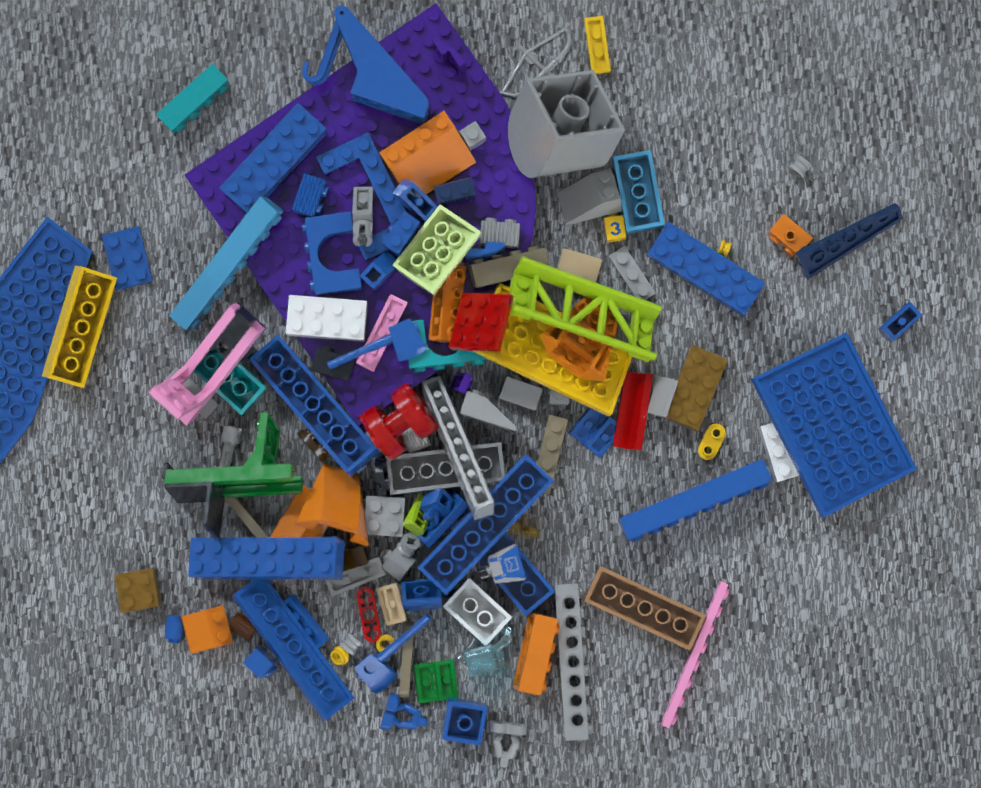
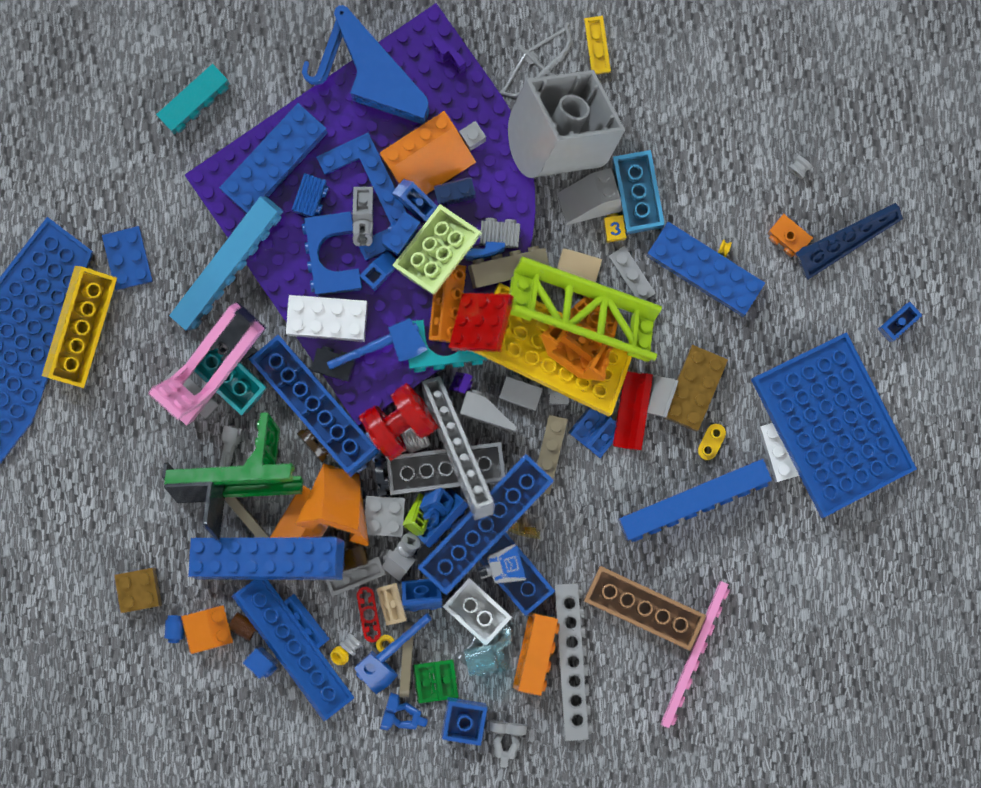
(389, 316): bright pink plate -> none

